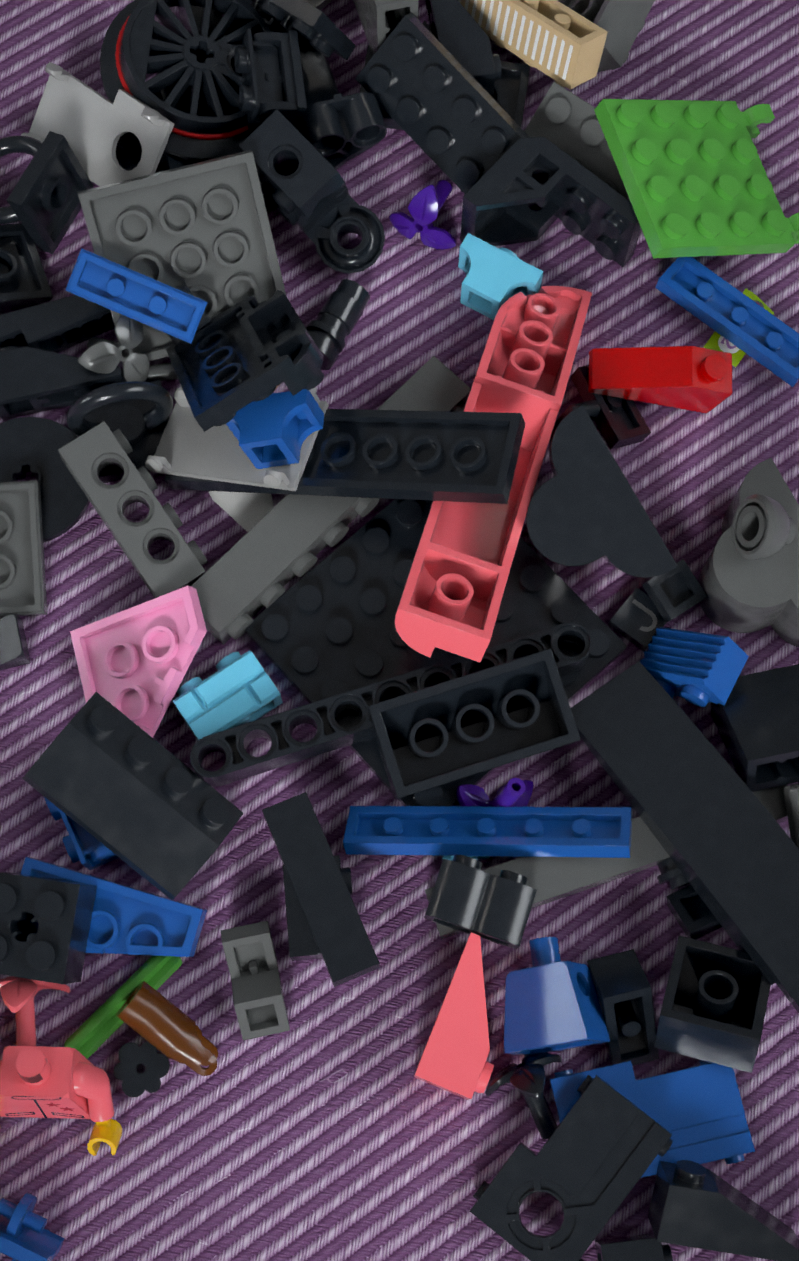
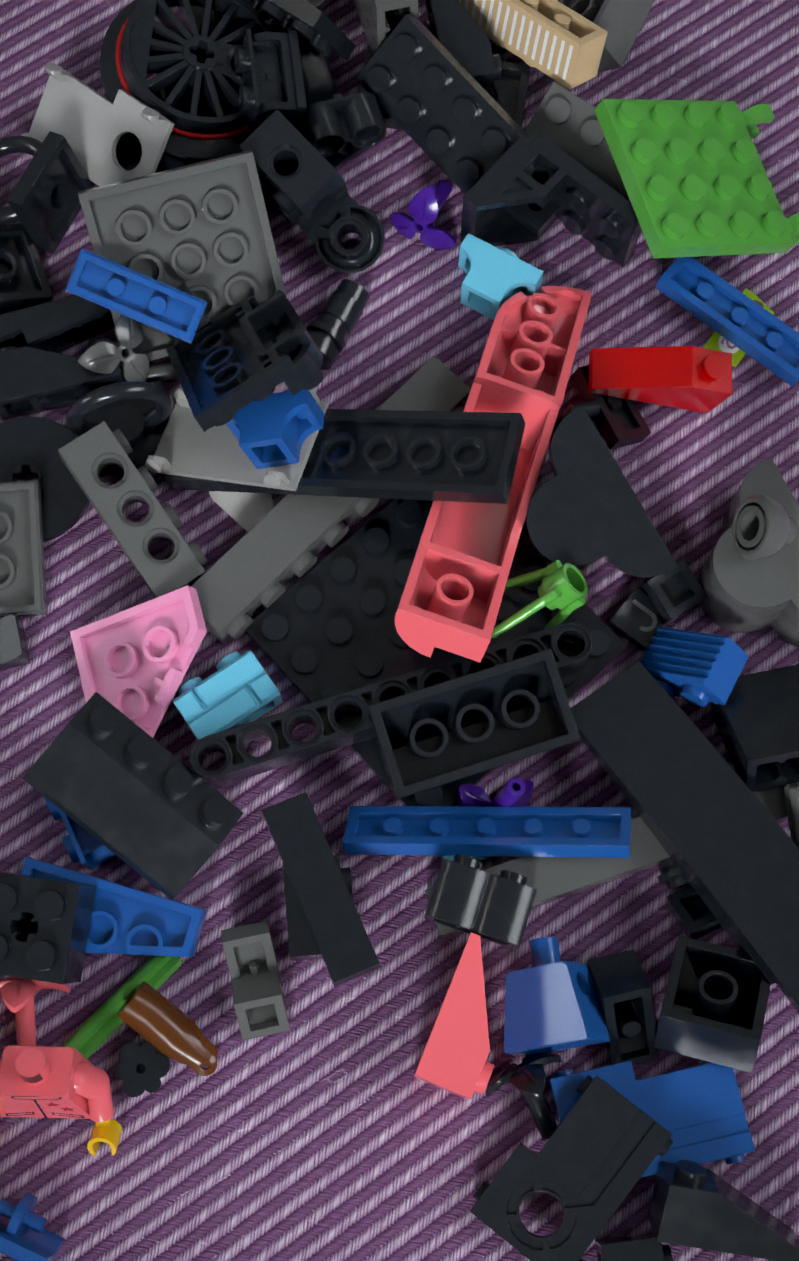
(560, 588): none -> bright green plant

